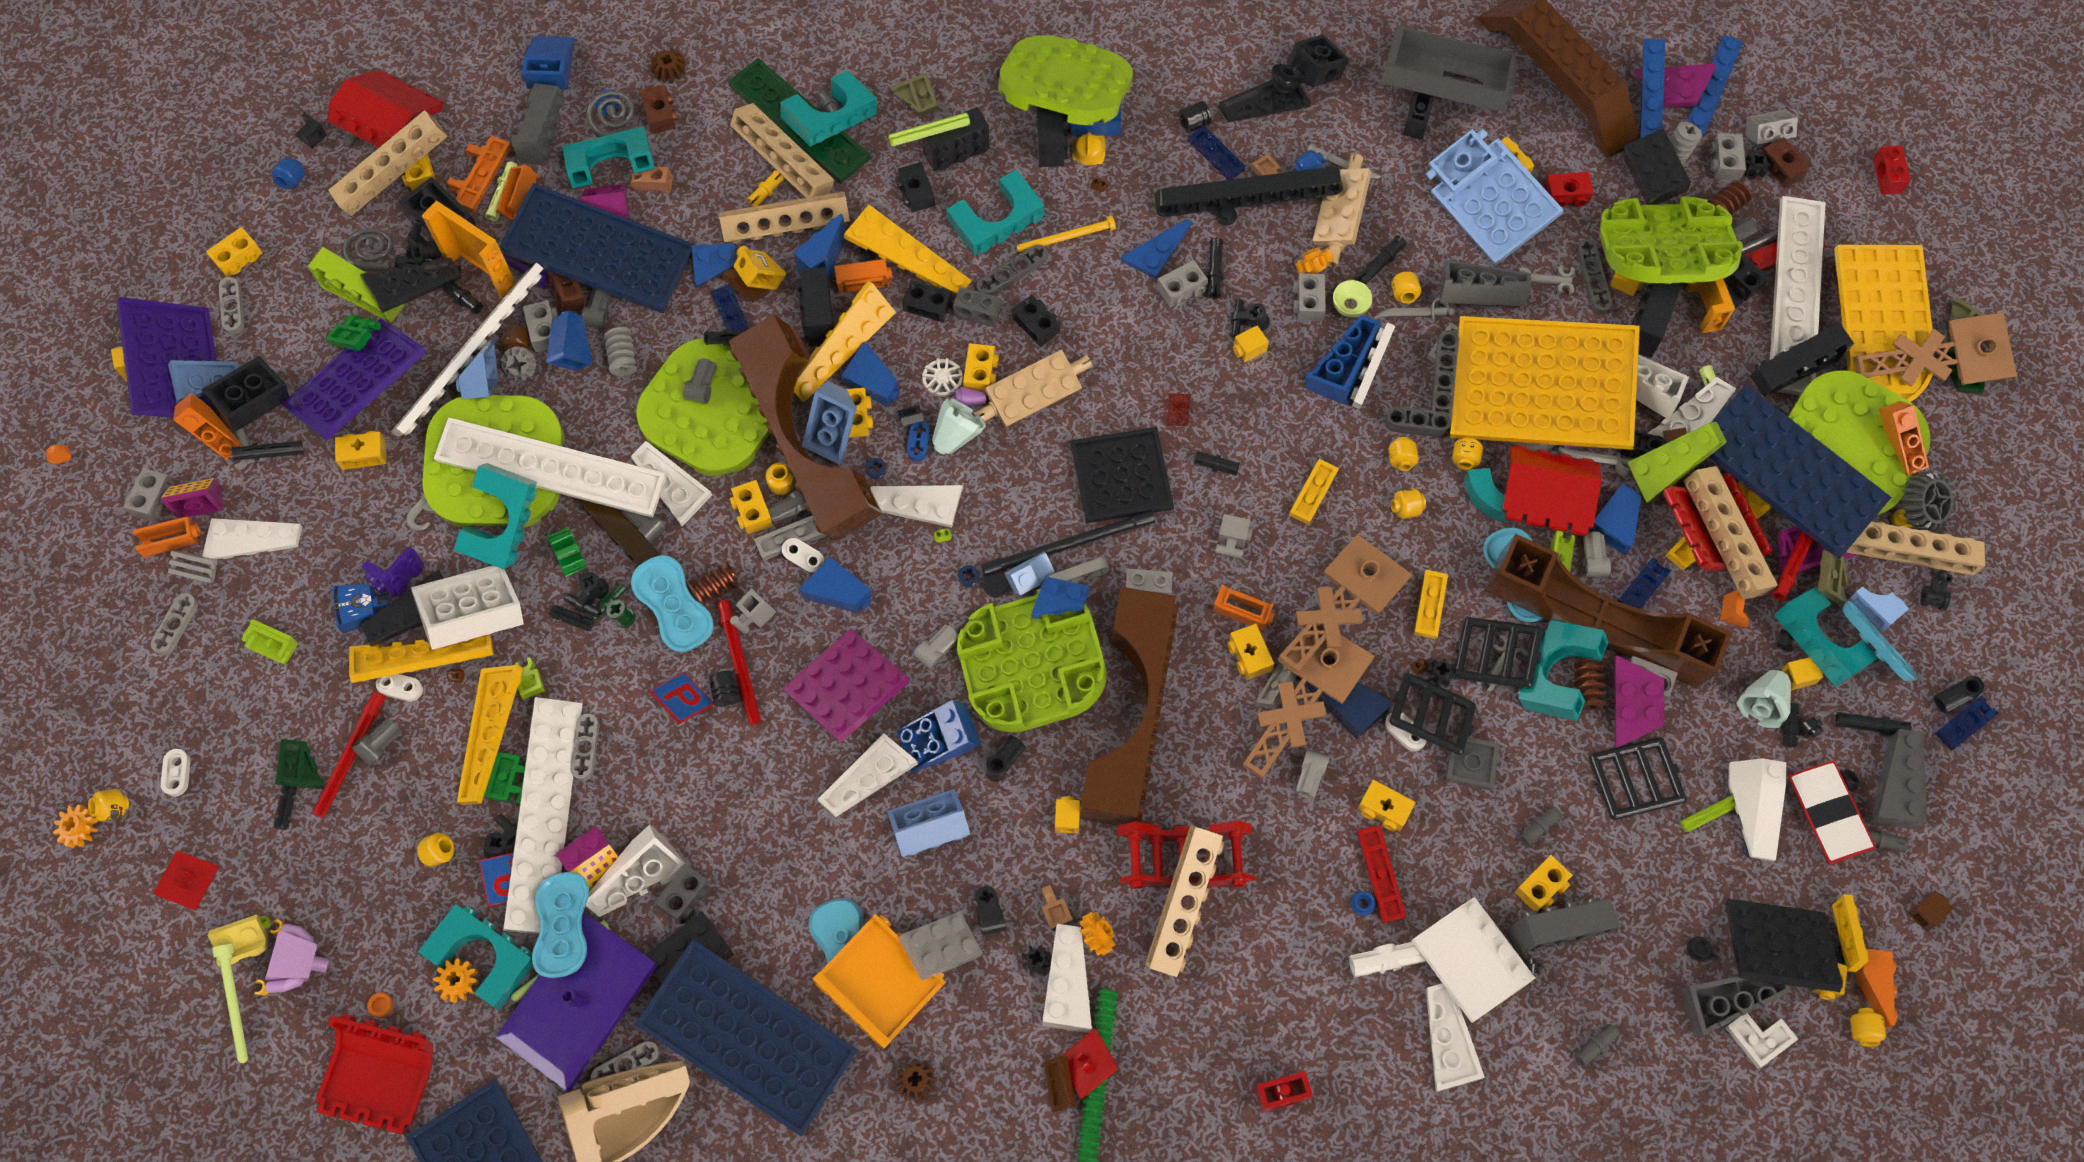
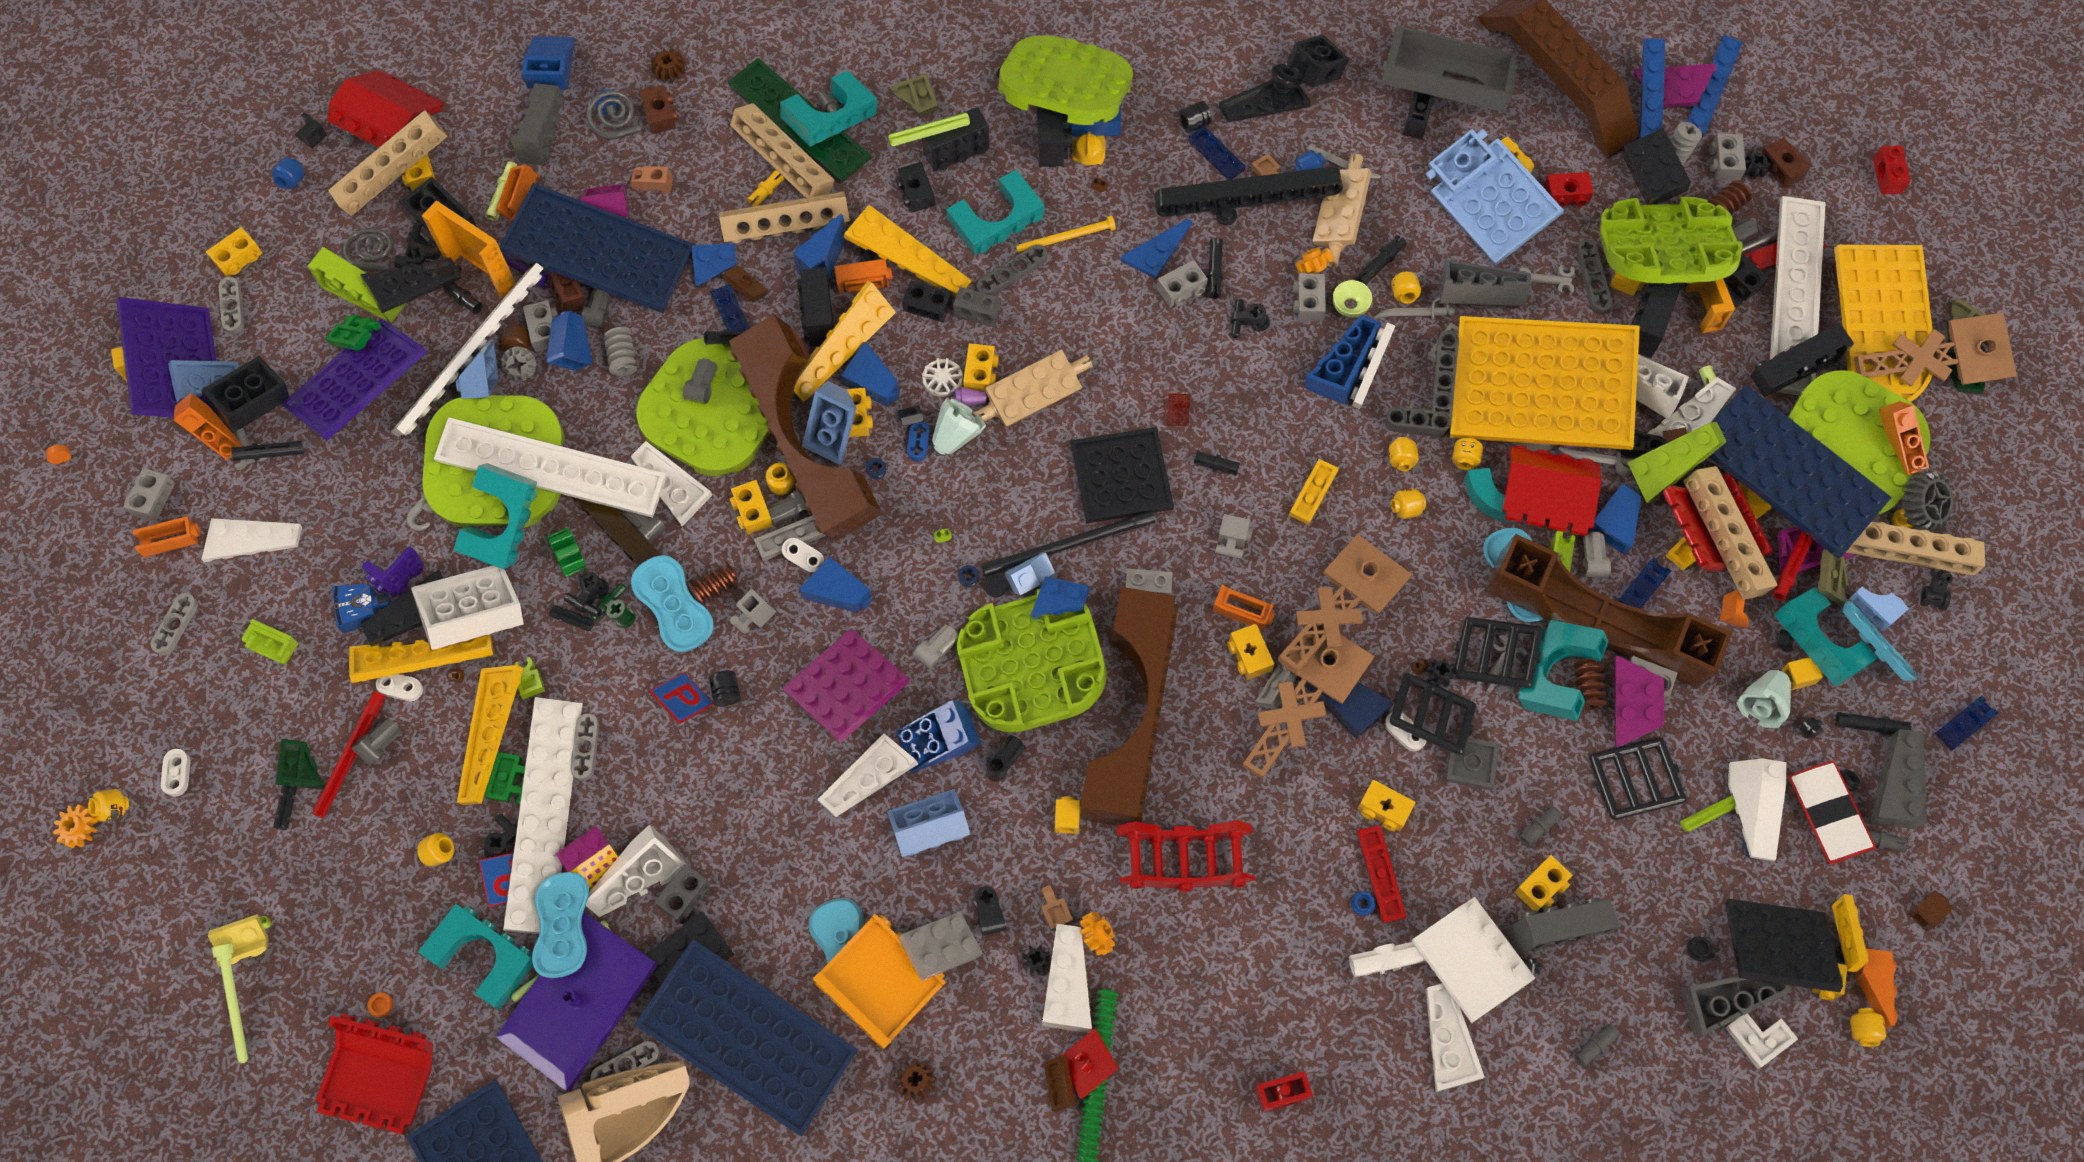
(175, 563): light grey tile -> none
(186, 880): red piece -> none
(194, 498): magenta slope -> none
(291, 960): lavender torso -> none
(360, 450): yellow brick -> none
(460, 988): light orange gear -> none
(488, 161): orange hinge -> none
(584, 155): teal arch -> none
(740, 666): red axle -> none
(758, 269): yellow torso -> none
(920, 503): white wing -> none
(1033, 322): black brick -> none
(1083, 571): light grey beam -> none
(1173, 910): tan brick -> none
(1250, 344): yellow brick -> none
(1312, 771): light grey piece -> none
(1430, 604): yellow plate -> none
(1771, 126): light grey brick -> none
(1791, 727): black axle -> none
(1958, 694): black piece -> none

